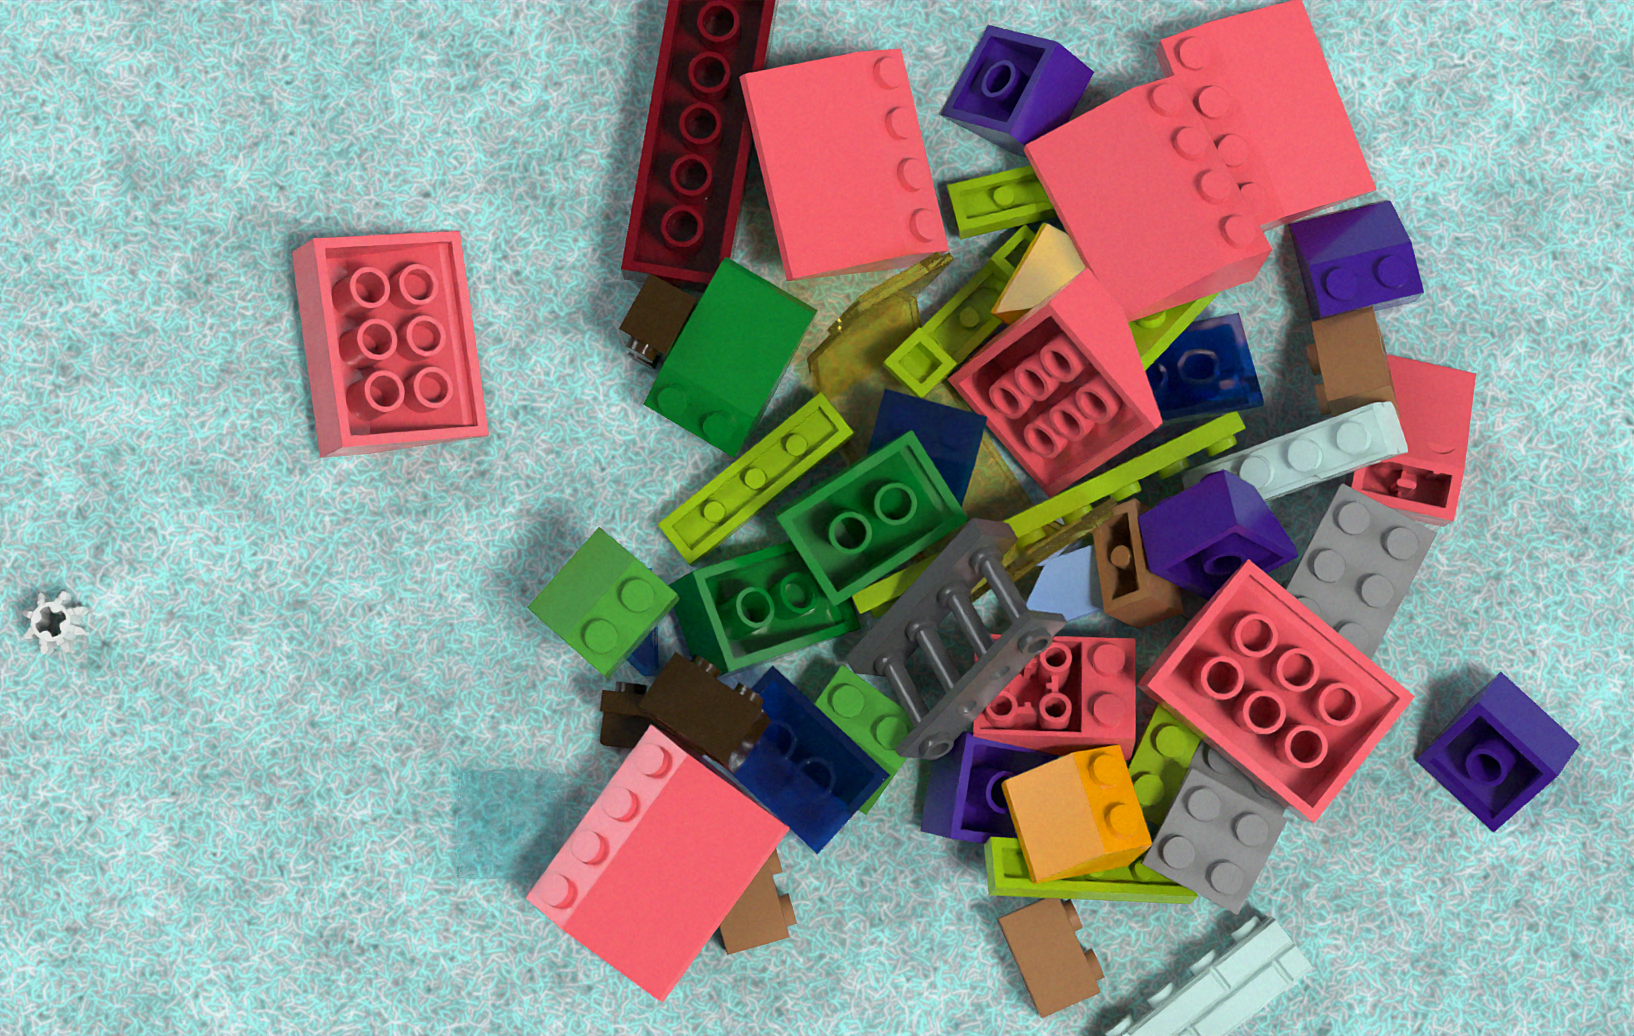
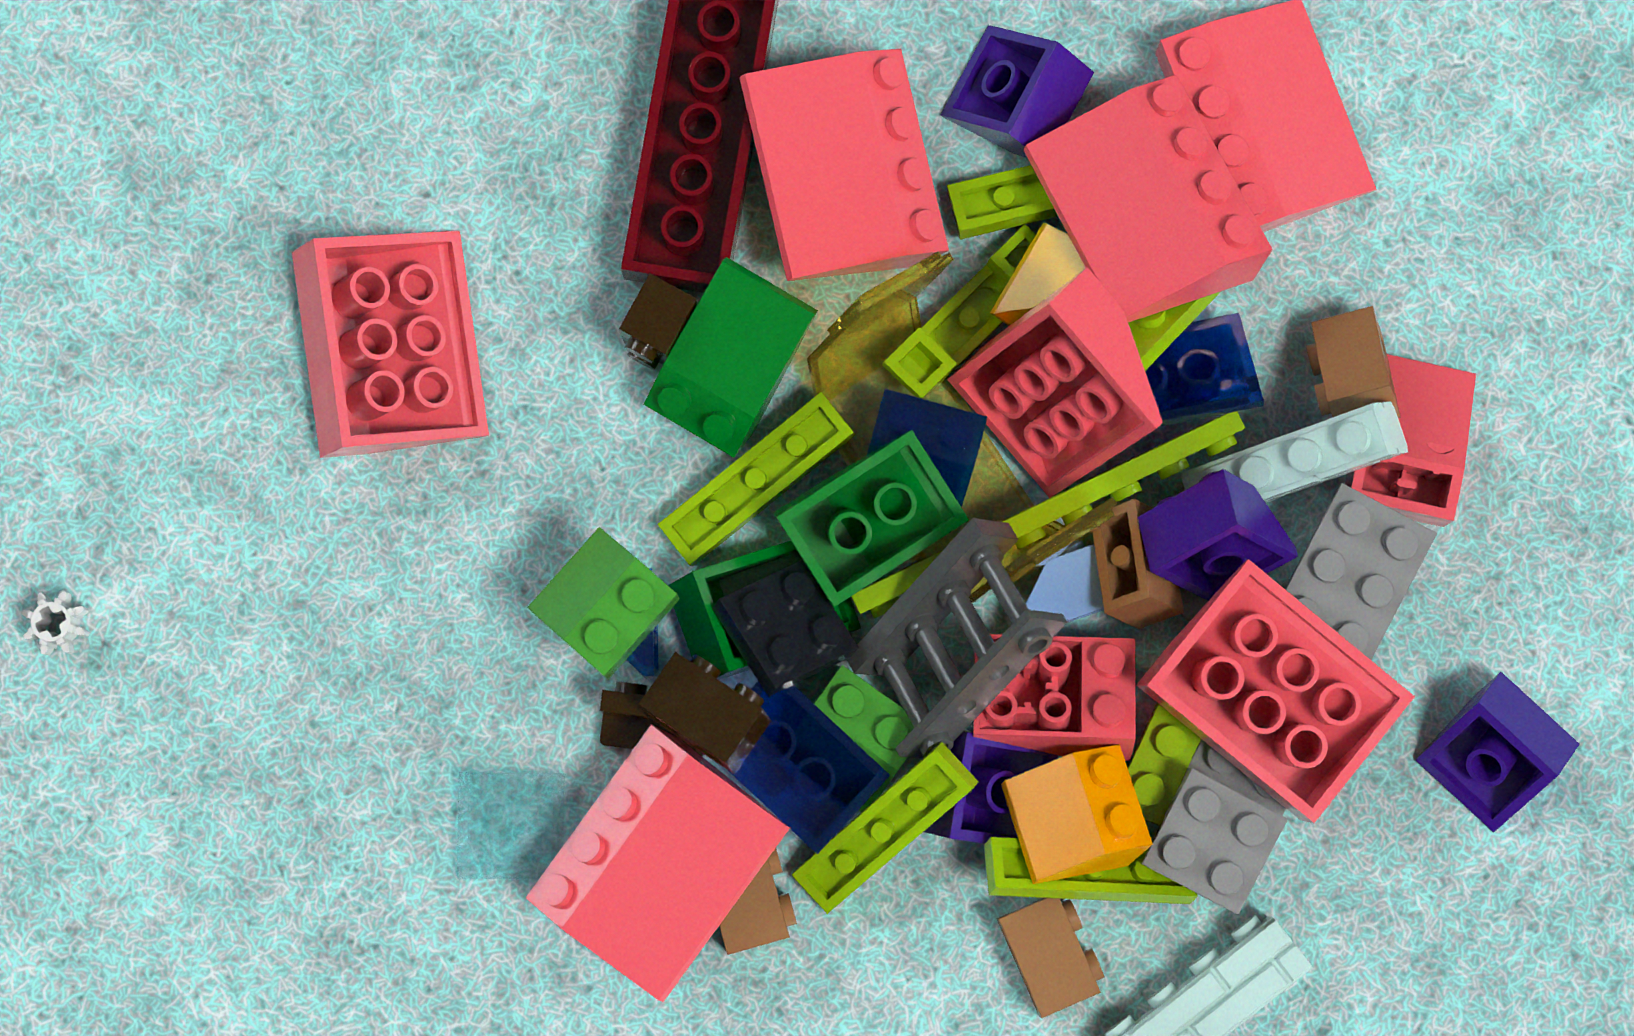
(785, 628): none -> black plate
(885, 827): none -> lime plate
(1356, 261): dark purple slope -> none

